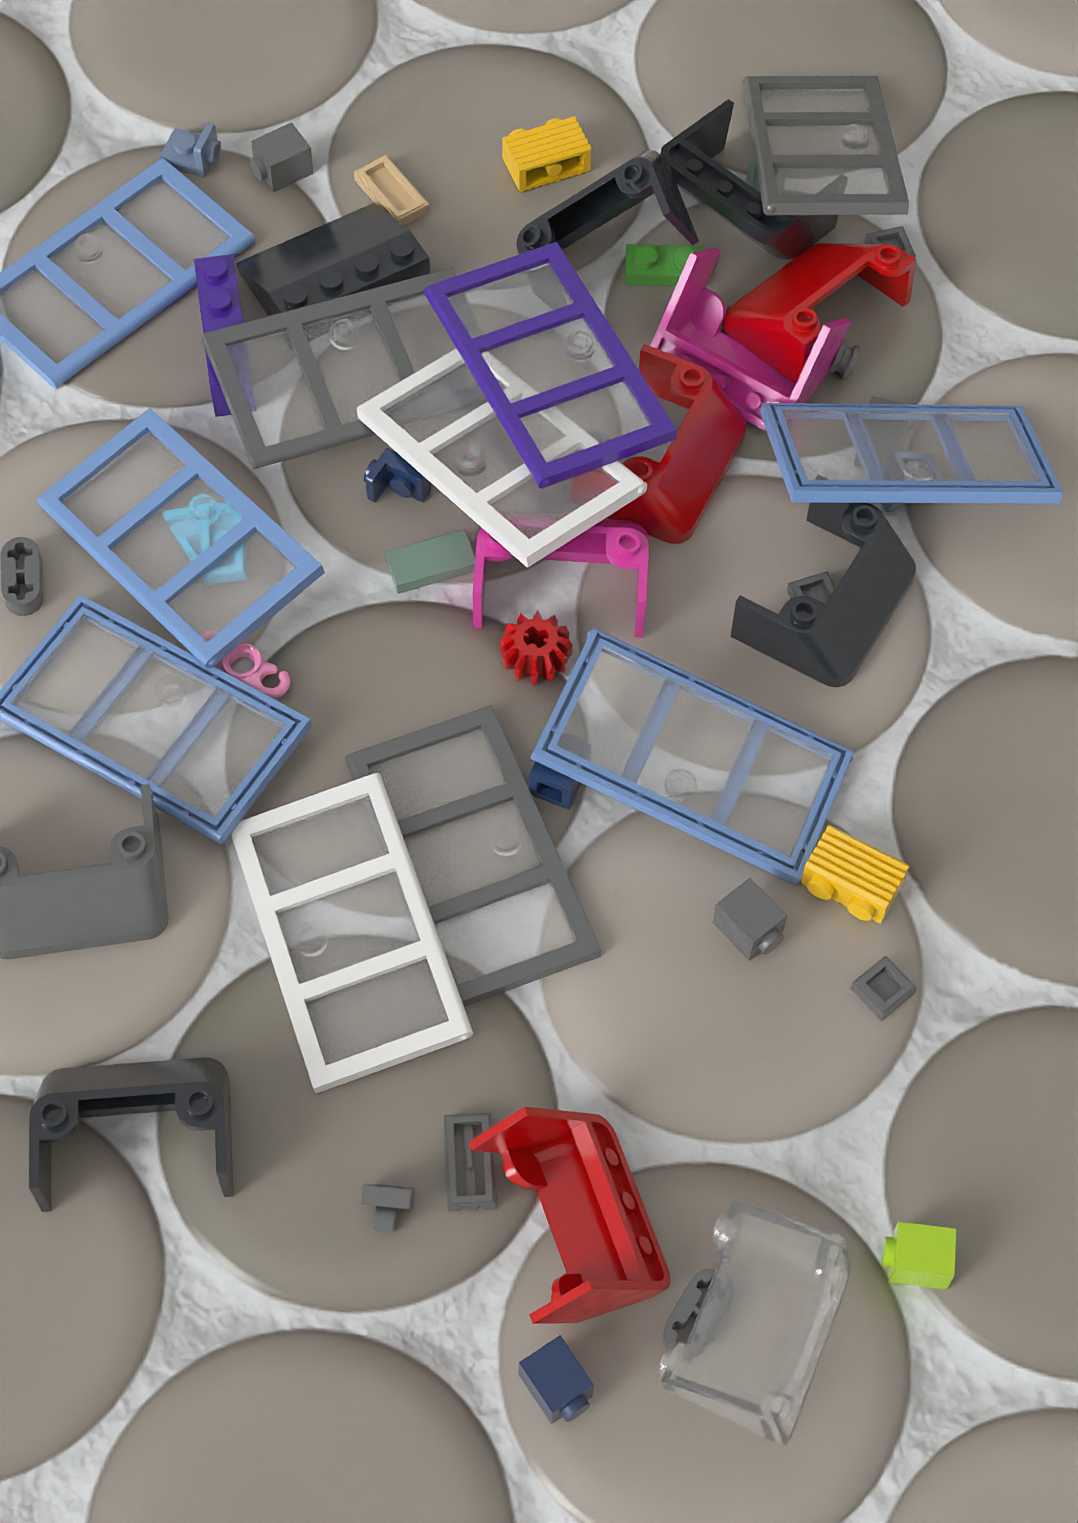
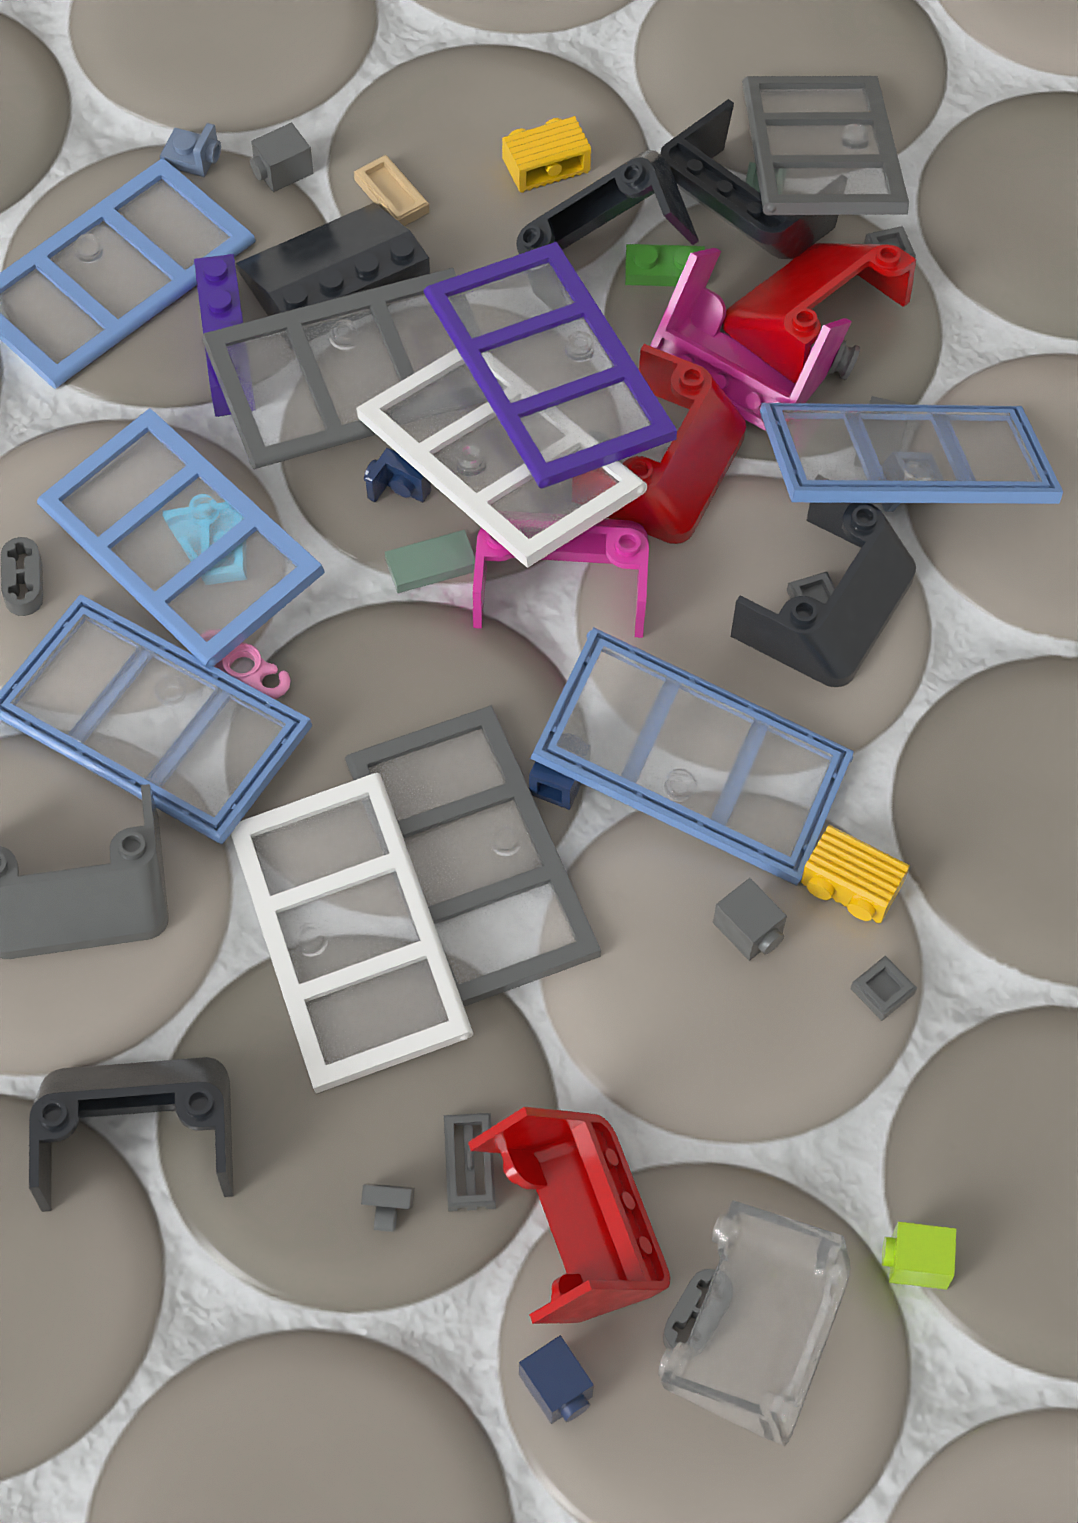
(536, 648): red gear -> none

